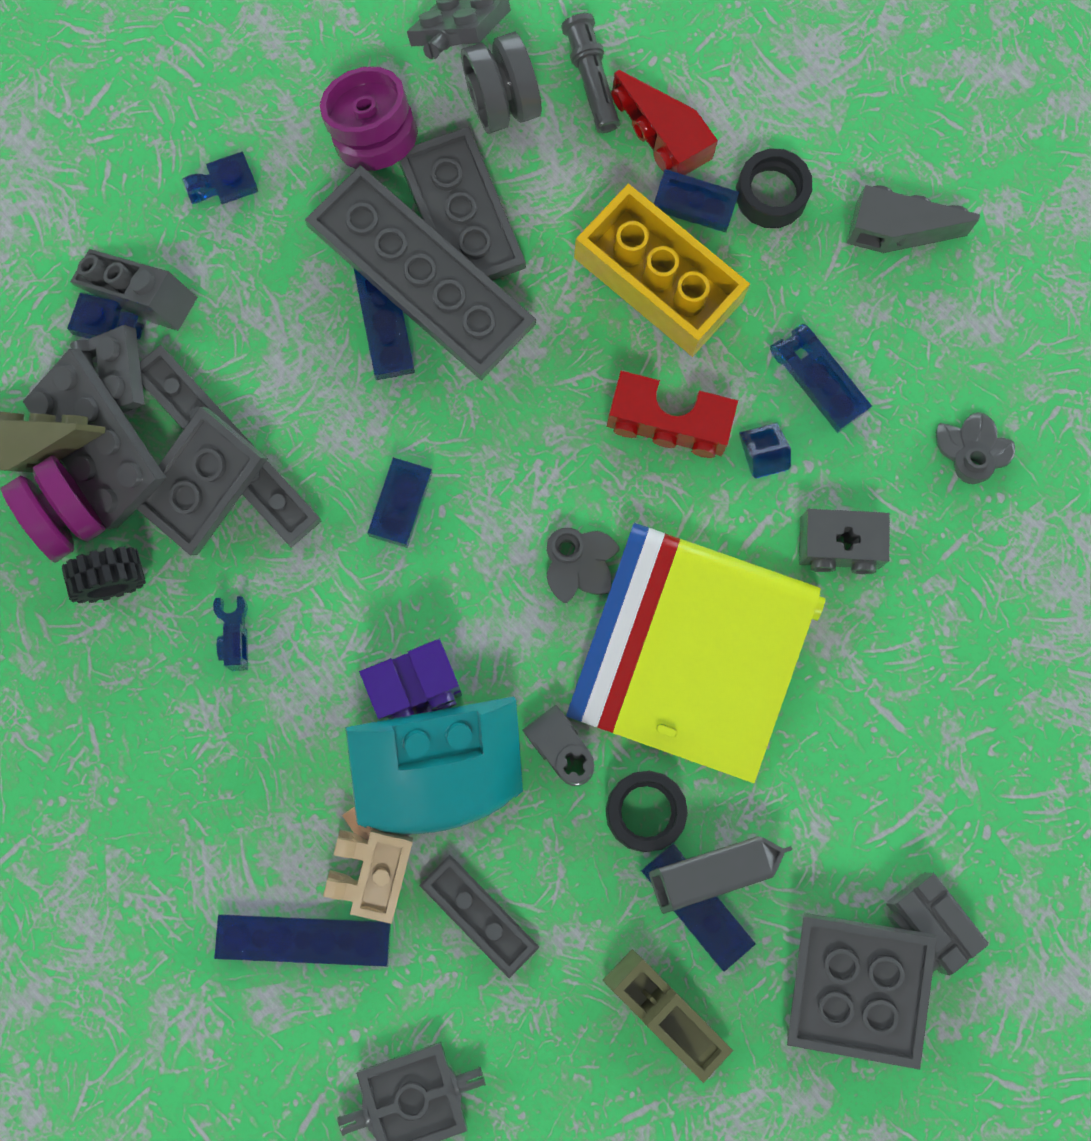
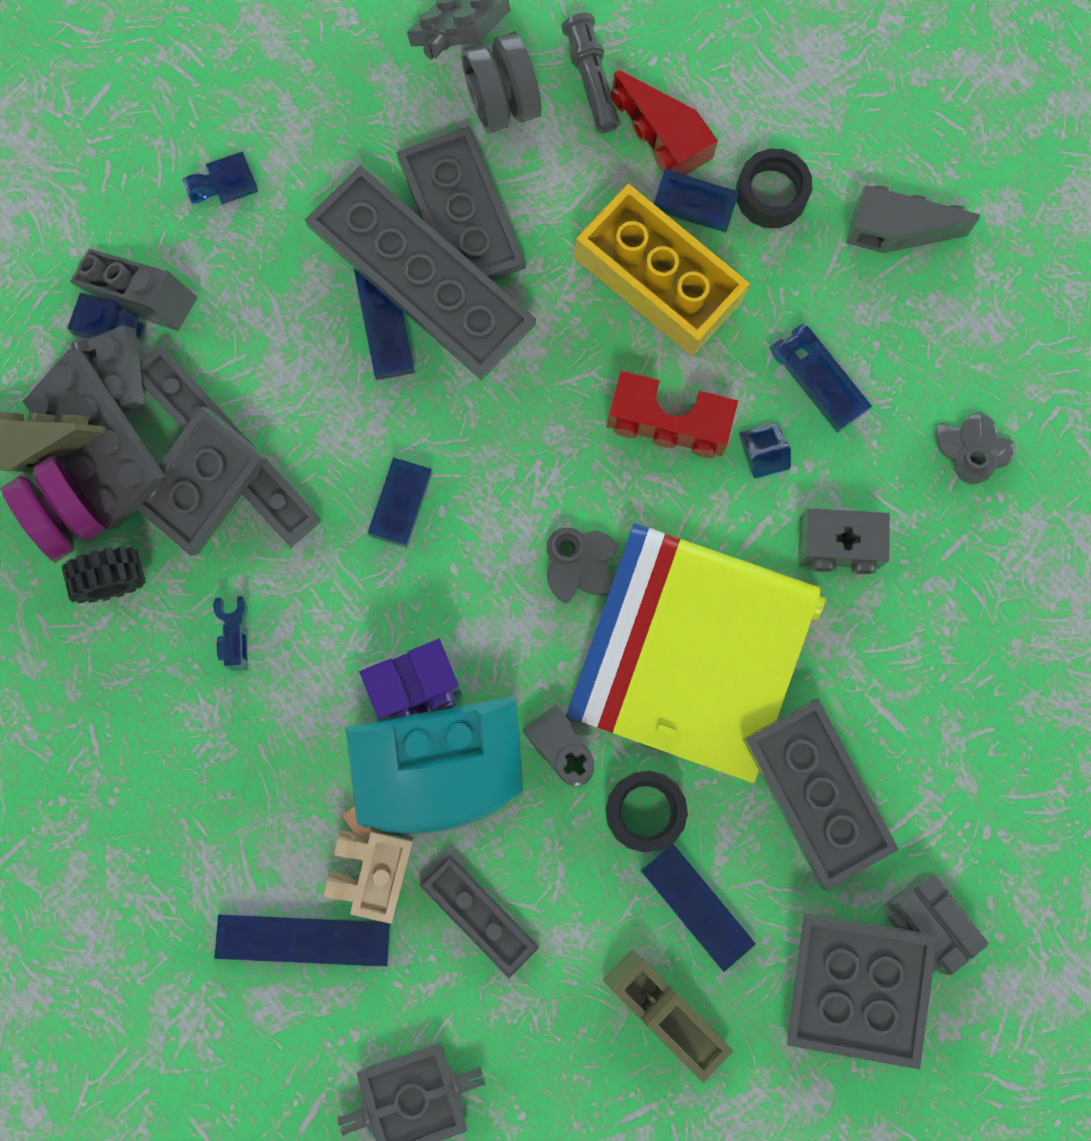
(369, 118): magenta wheel -> none
(716, 873): dark grey piece -> none
(820, 794): none -> dark grey plate

